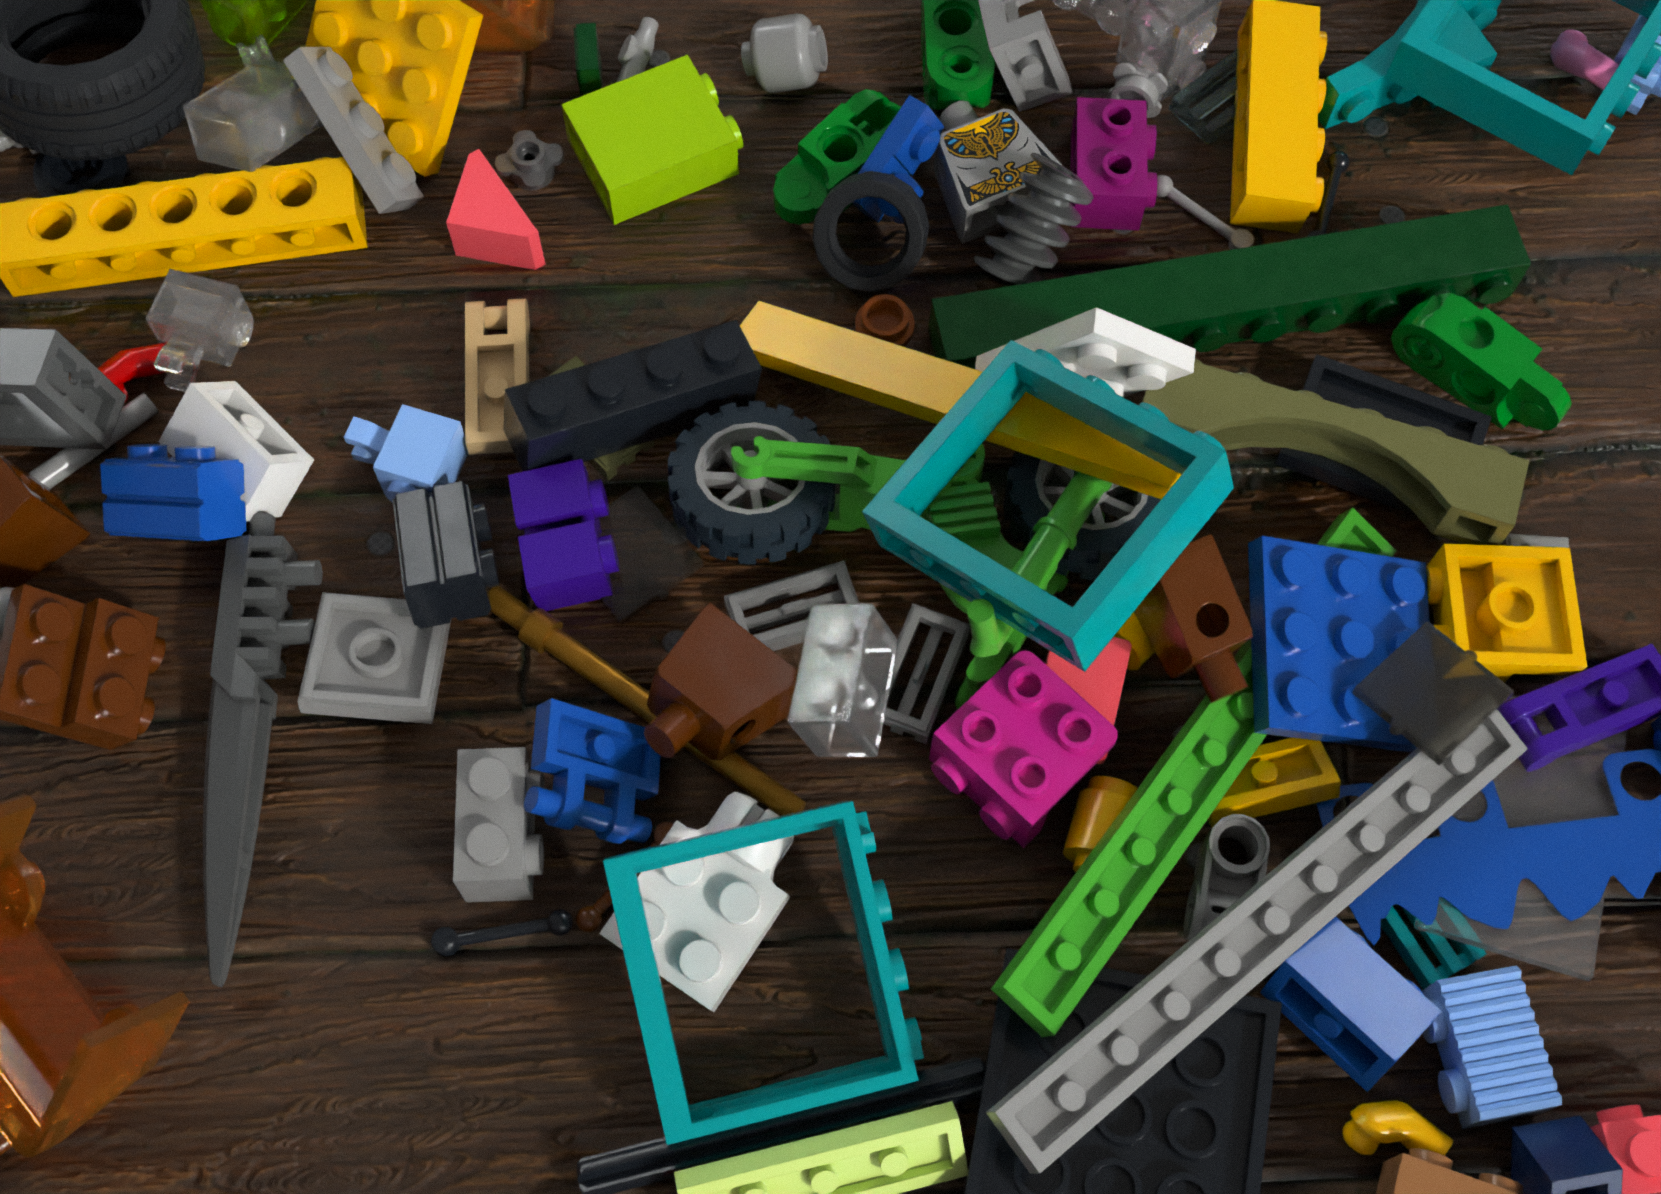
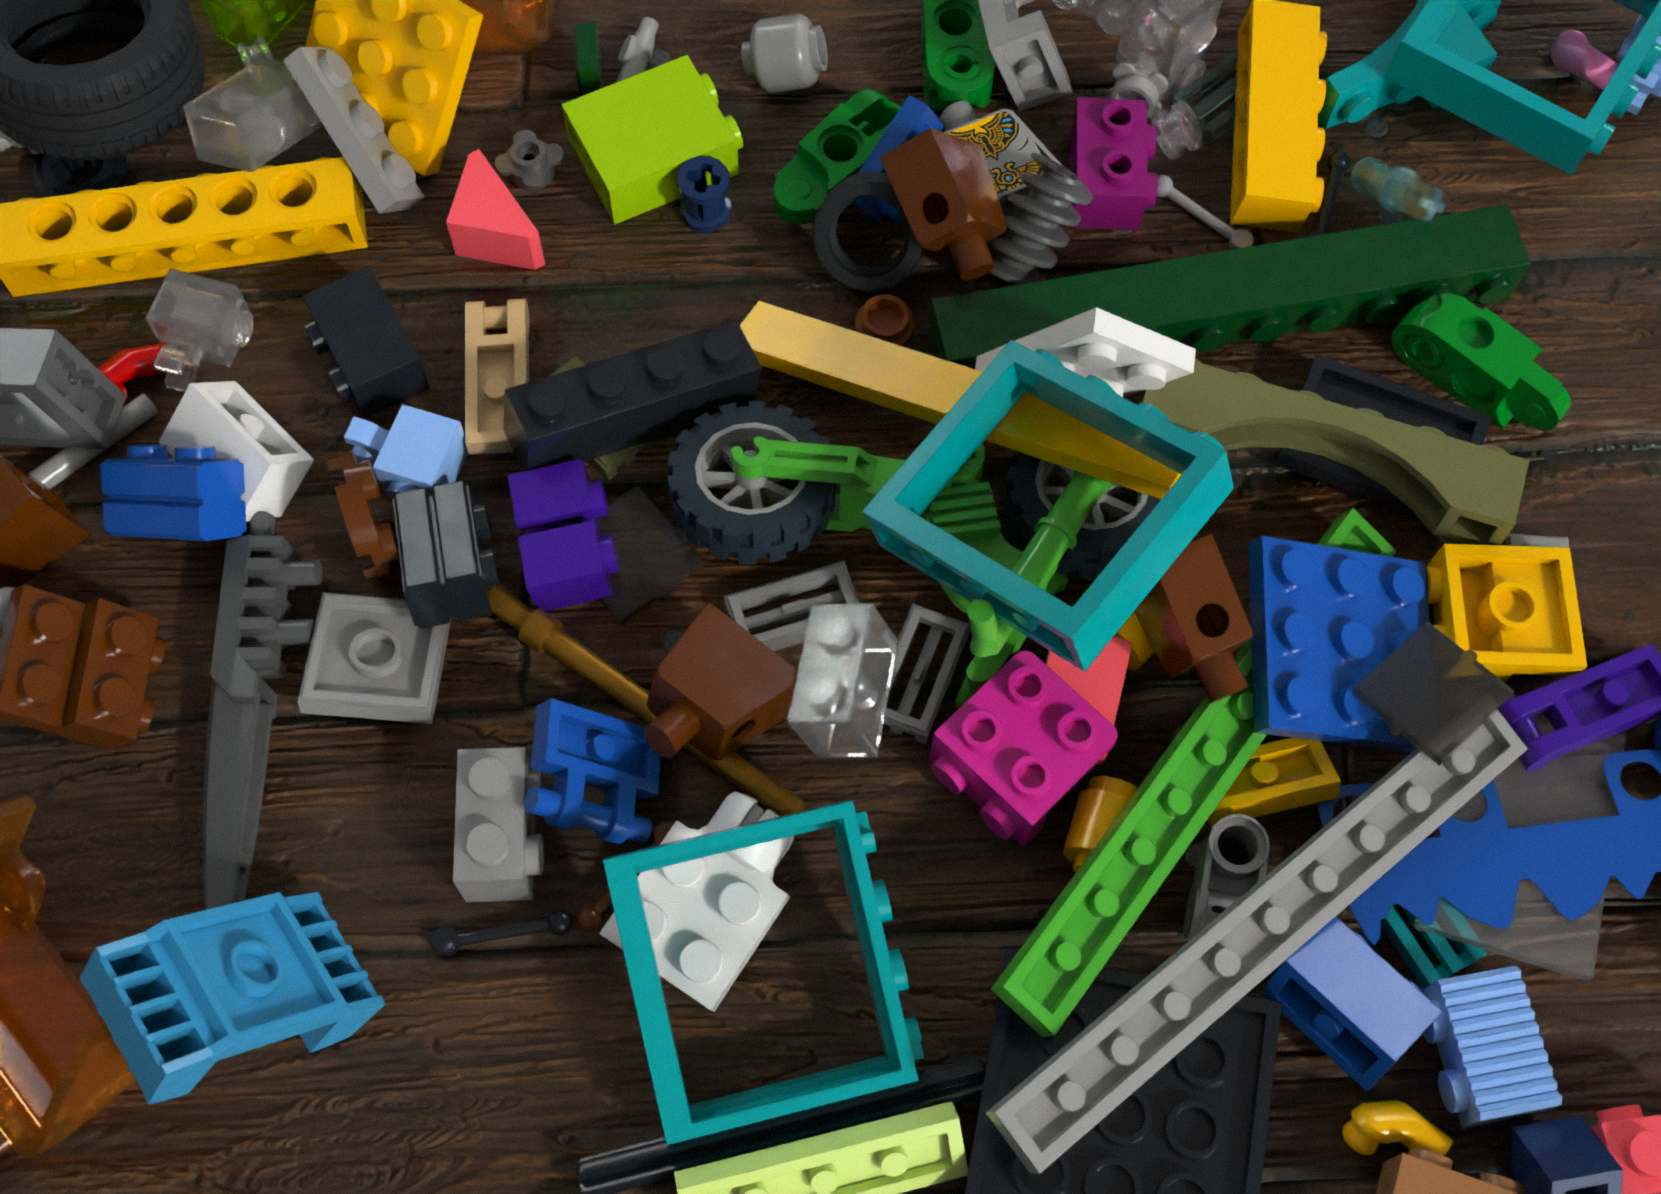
(227, 986): none -> dark azure plate
(359, 514): none -> reddish brown plate
(366, 342): none -> black brick
(695, 192): none -> dark blue bush
(948, 198): none -> reddish brown torso
(1177, 130): none -> clear bush
(1397, 188): none -> clear light blue axle

